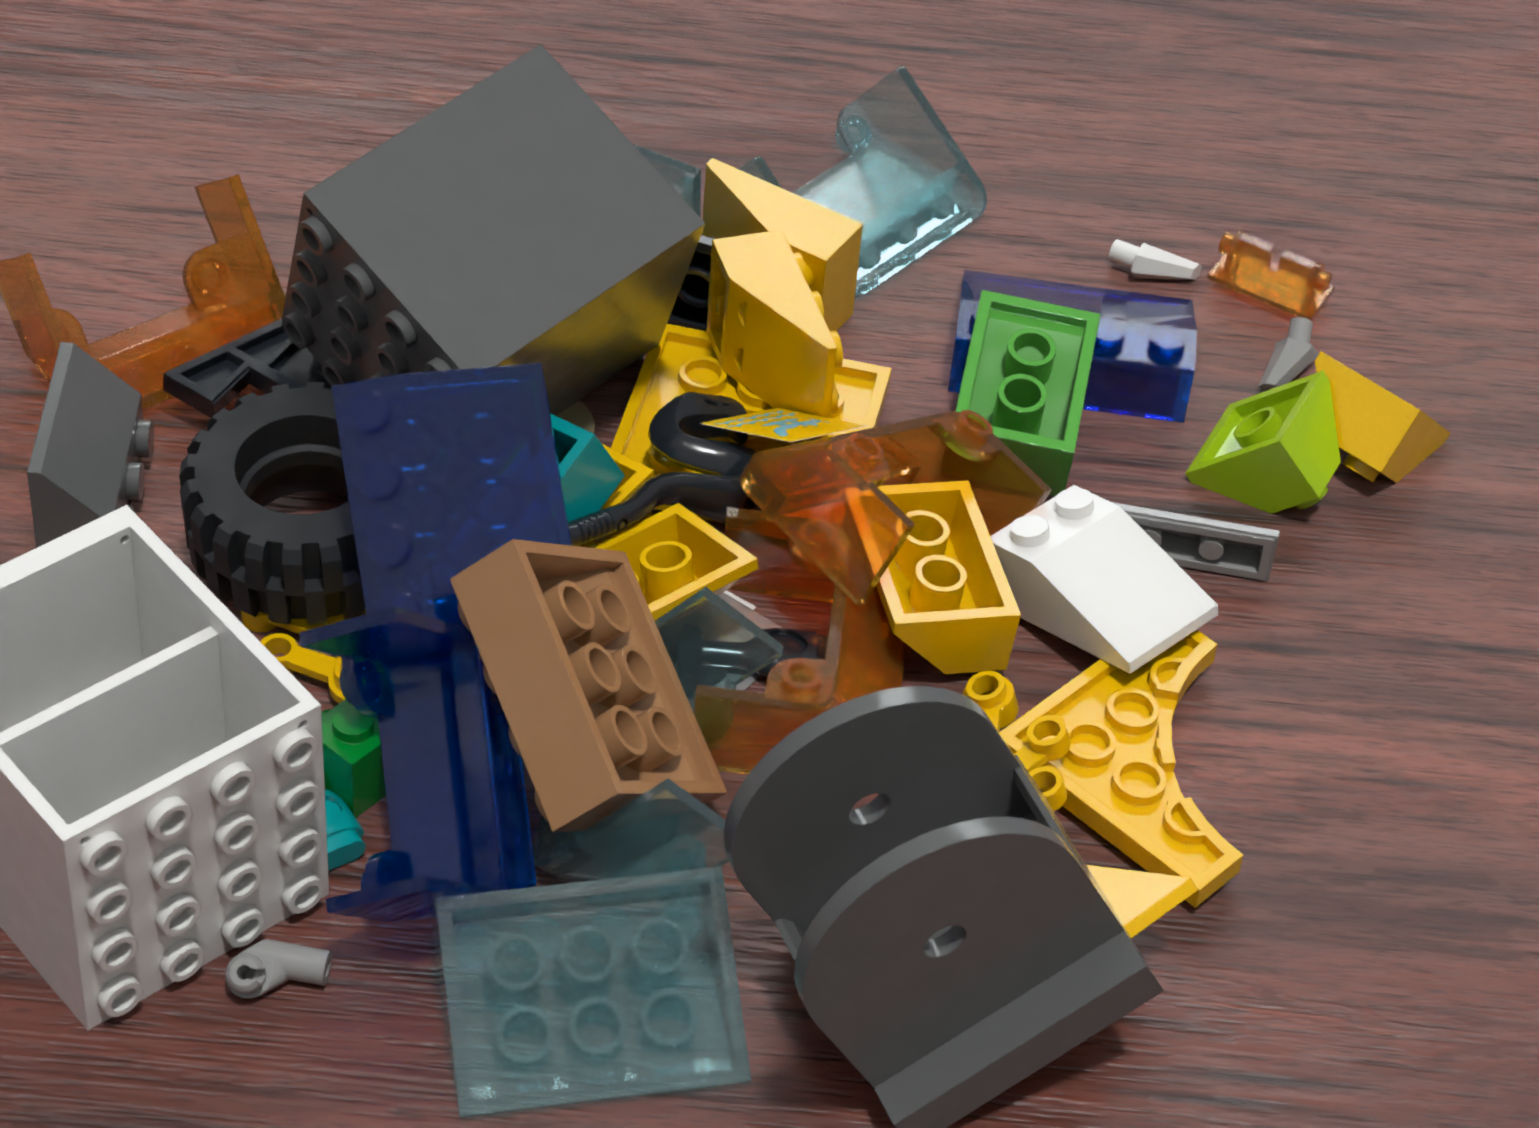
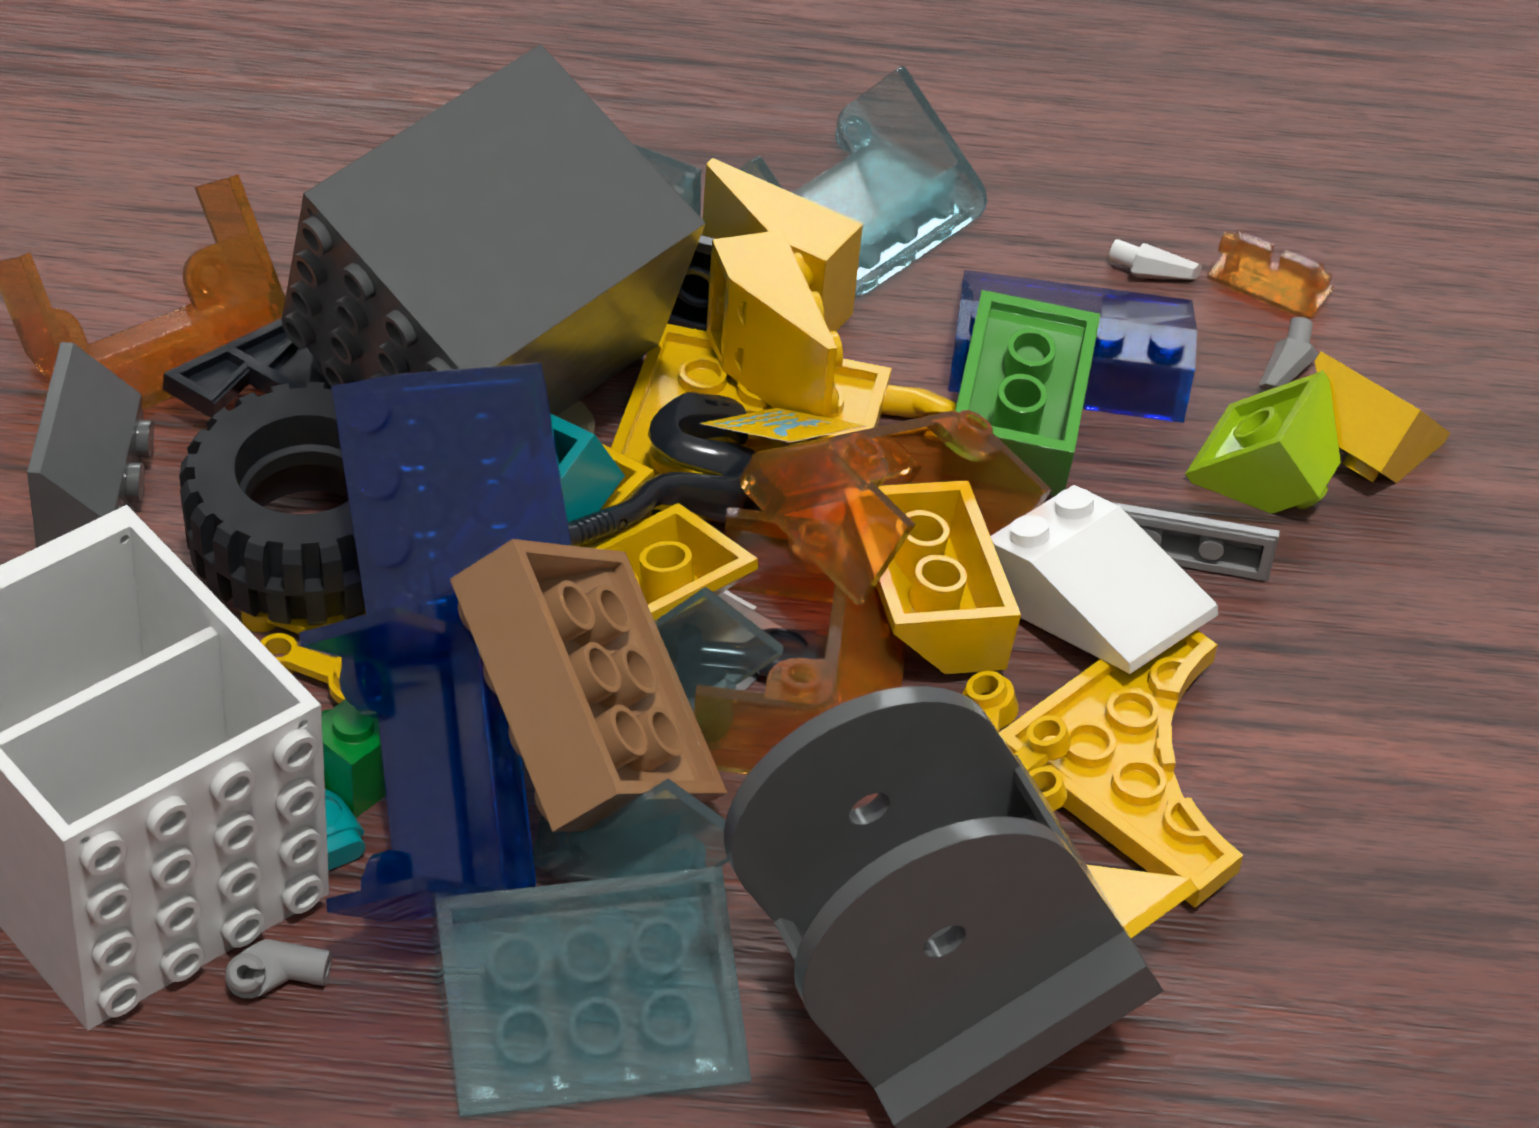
(914, 402): none -> yellow arm

